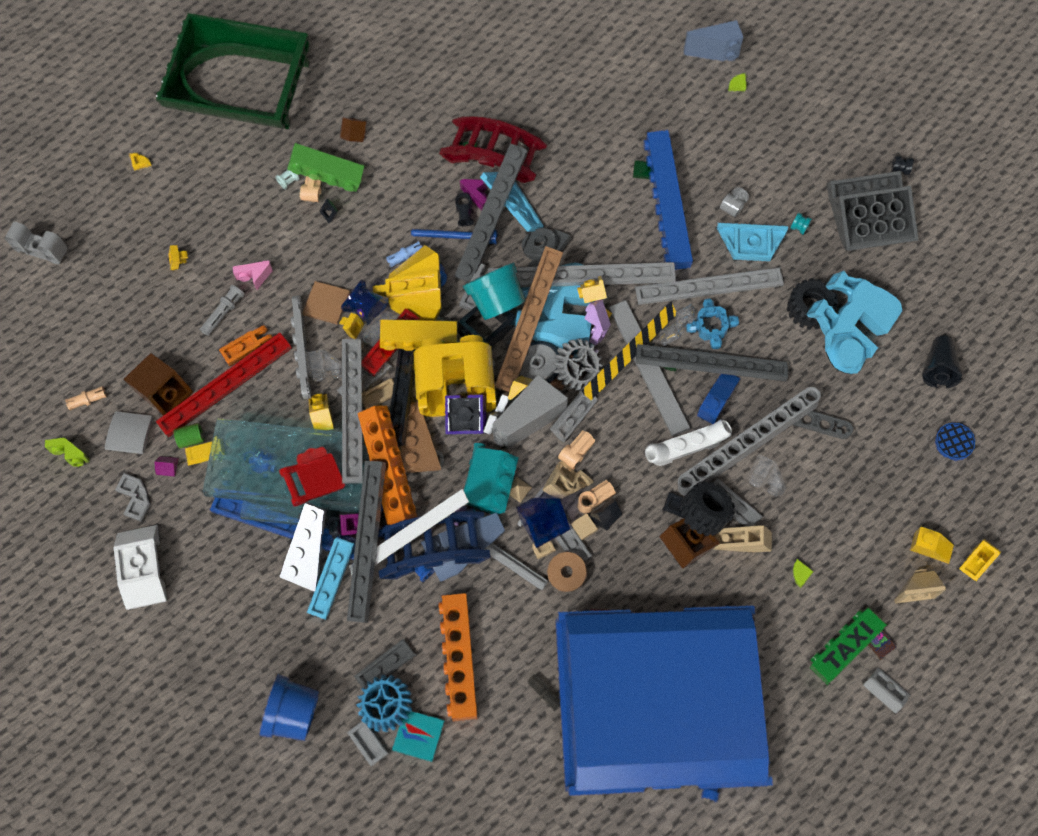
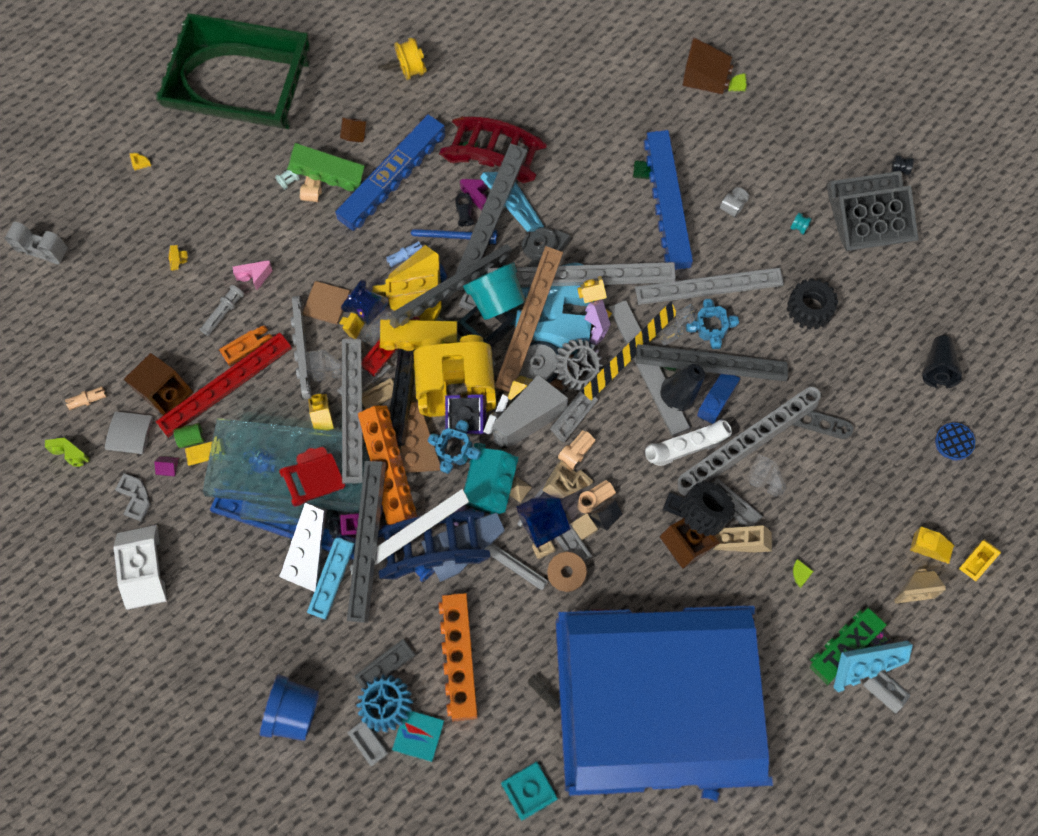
(328, 206): black slope -> none
(390, 173): none -> blue brick
(407, 58): none -> yellow wheel
(448, 287): none -> dark grey plate
(467, 450): none -> dark azure piece
(529, 791): none -> teal tile
(683, 387): none -> black cone
(707, 68): none -> reddish brown slope
(715, 42): sand blue slope -> none
(751, 241): medium azure wing -> none
(869, 662): none -> medium azure wing
(870, 304): medium azure animal -> none

